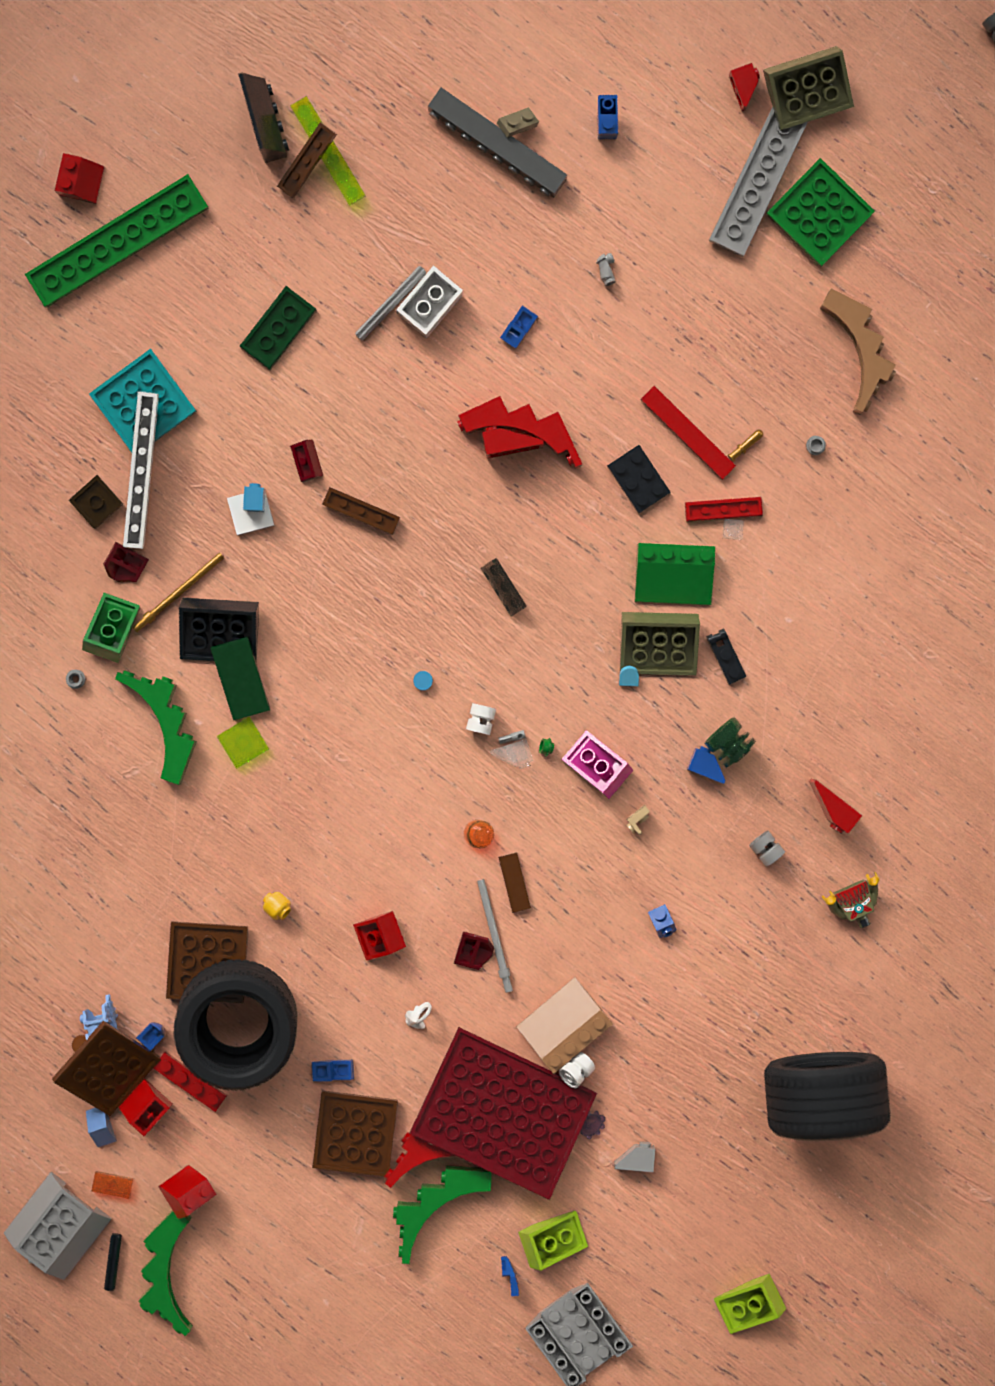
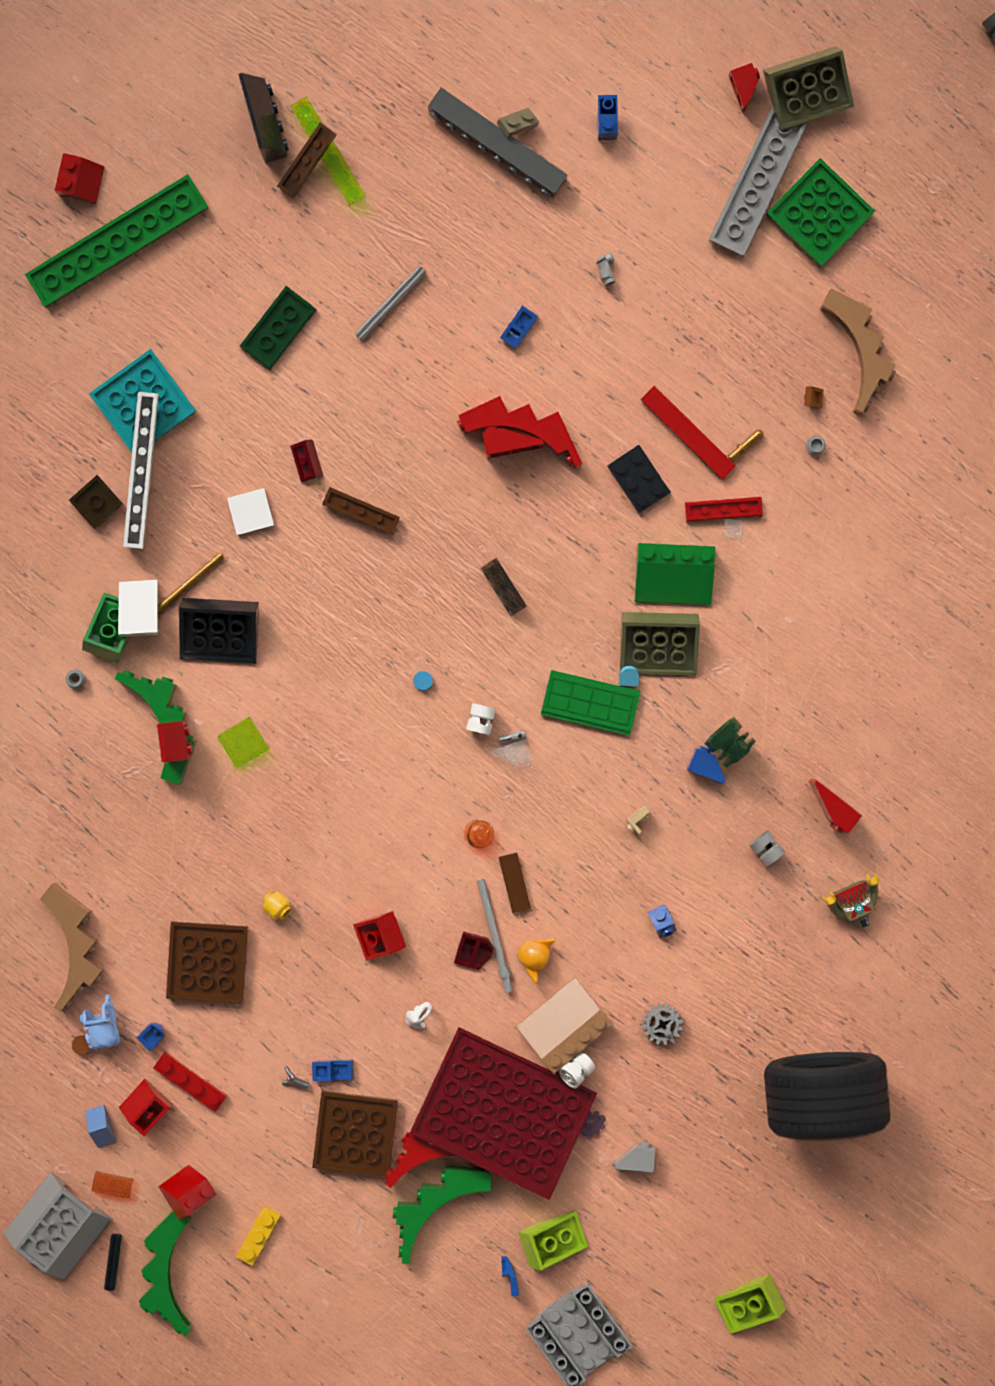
(82, 968): none -> medium nougat arch
(106, 1068): reddish brown plate -> none
(124, 564): dark red slope -> none
(138, 608): none -> white tile
(174, 741): none -> red slope
(228, 1065): black tyre -> none
(240, 678): dark green tile -> none
(254, 498): dark azure brick -> none
(258, 1235): none -> yellow plate
(292, 1079): none -> flat silver bar
(429, 302): white brick -> none
(535, 956): none -> light orange piece
(546, 746): green plate -> none
(590, 702): none -> green piece
(597, 764): dark pink slope -> none
(654, 1028): none -> light grey gear
(726, 657): black plate -> none
(813, 397): none -> dark orange plate

